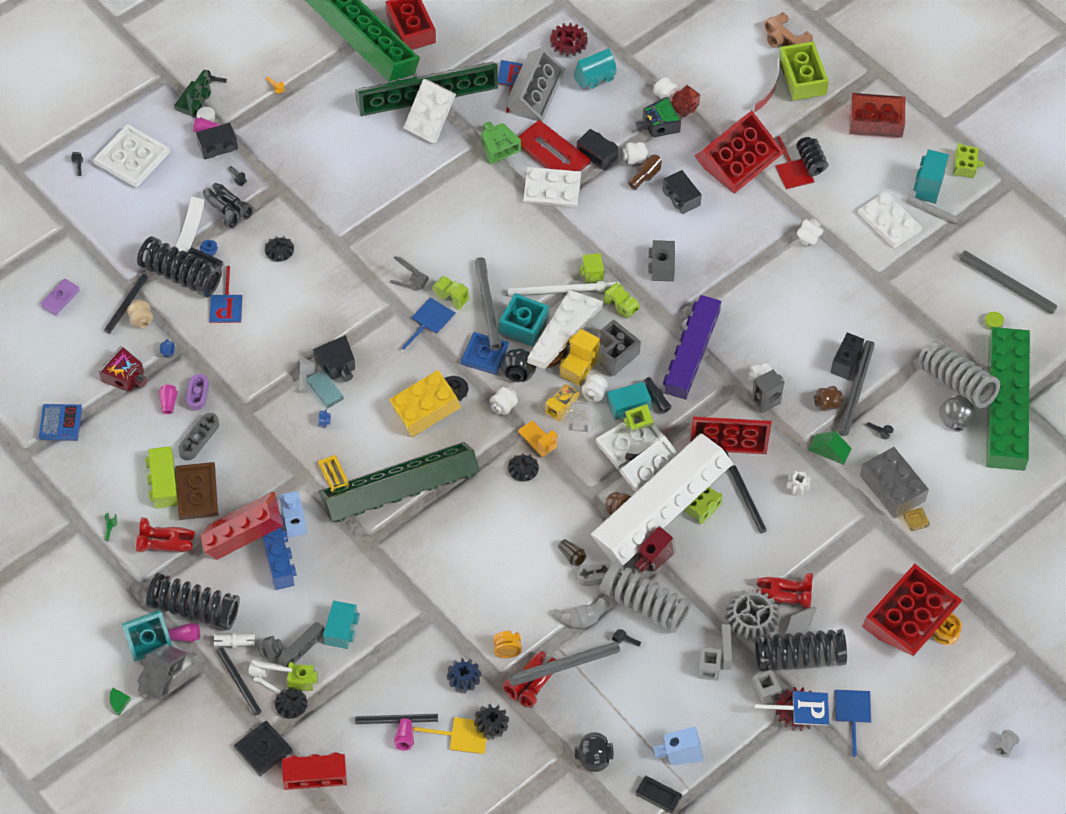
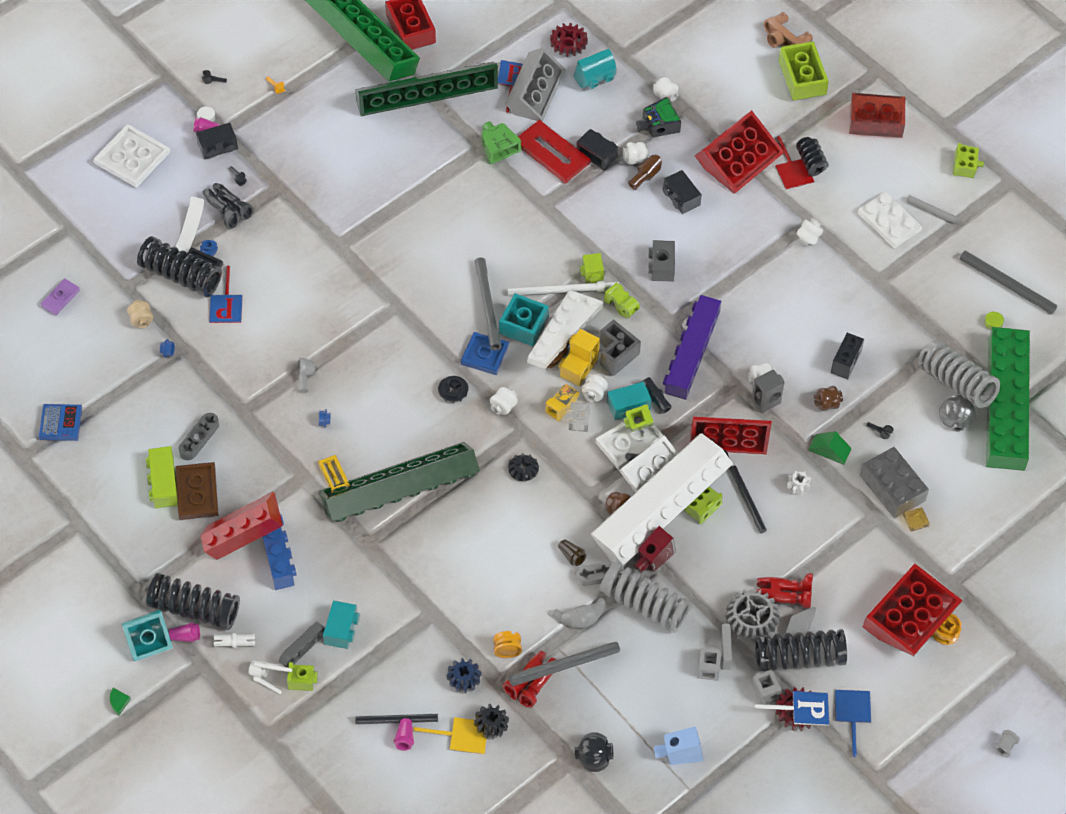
(77, 158): black hand -> none
(109, 523): green hand -> none
(123, 371): dark red torso -> none
(125, 304): black bar -> none
(159, 670): flat silver brick -> none
(168, 398): dark pink cone -> none
(177, 537): red piece -> none
(194, 95): dark green bracket -> none
(197, 393): medium lavender plate -> none
(239, 681): black bar -> none
(263, 748): black tile -> none
(270, 648): dark grey gear -> none
(274, 254): black gear -> none
(288, 711): black gear -> none
(291, 509): light blue torso -> none
(314, 771): red brick -> none
(325, 389): clear light blue tile -> none
(336, 359): black torso -> none
(417, 278): flat silver plant -> none
(425, 403): yellow brick -> none
(429, 111): white plate -> none
(432, 316): blue piece -> none
(445, 287): lime leg -> none
(516, 367): black plant -> none
(538, 439): light orange bracket -> none
(552, 187): white plate -> none
(621, 635): black hand -> none
(658, 794): black tile -> none
(685, 100): clear red brick -> none
(762, 102): red sticker -> none
(856, 388): dark grey axle -> none
(930, 176): teal brick -> none

